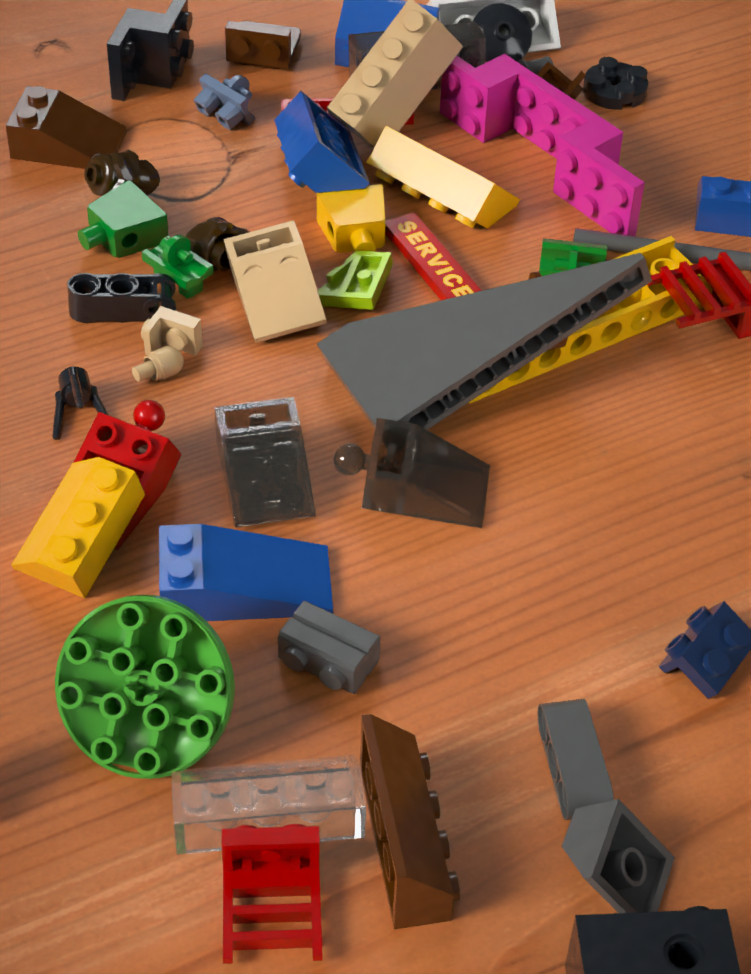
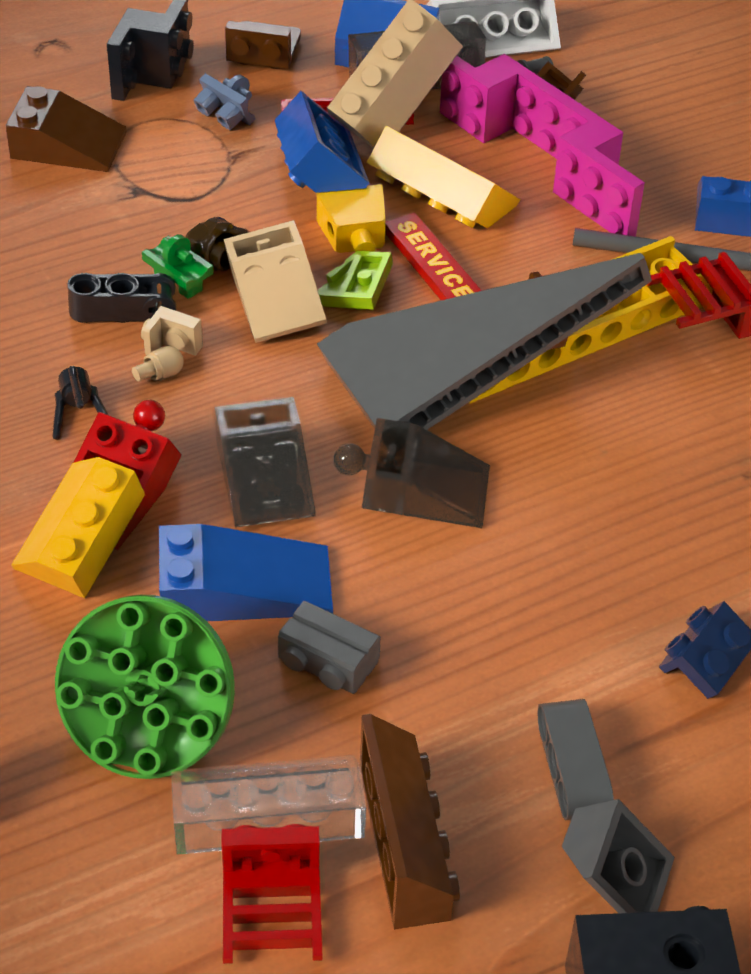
(110, 170): dark brown head -> none
(124, 222): green torso -> none
(503, 15): black dish -> none
(567, 255): green hips -> none
(629, 80): black plate -> none

